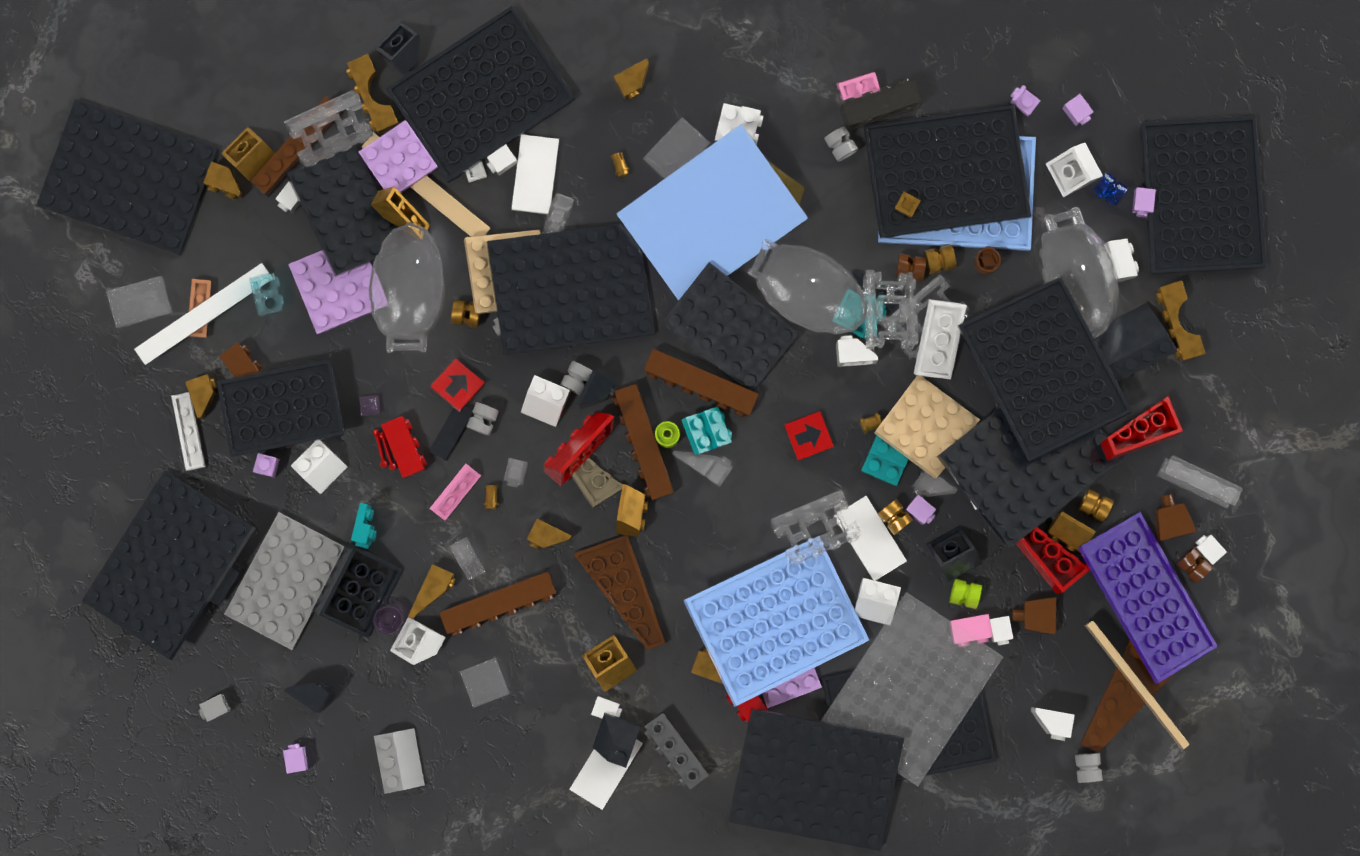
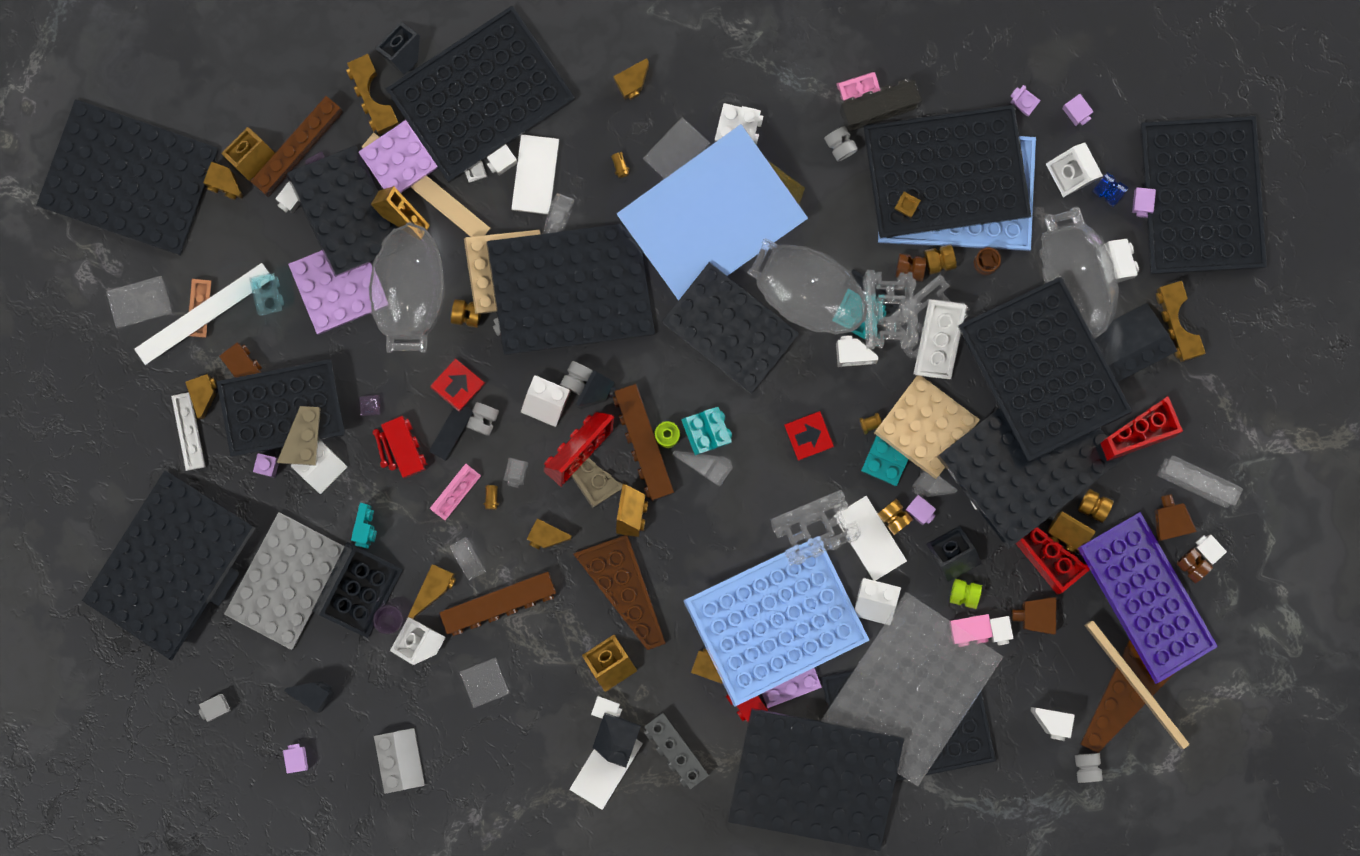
(302, 439): none -> dark tan wing
(323, 115): clear fence -> none
(701, 383): reddish brown brick -> none

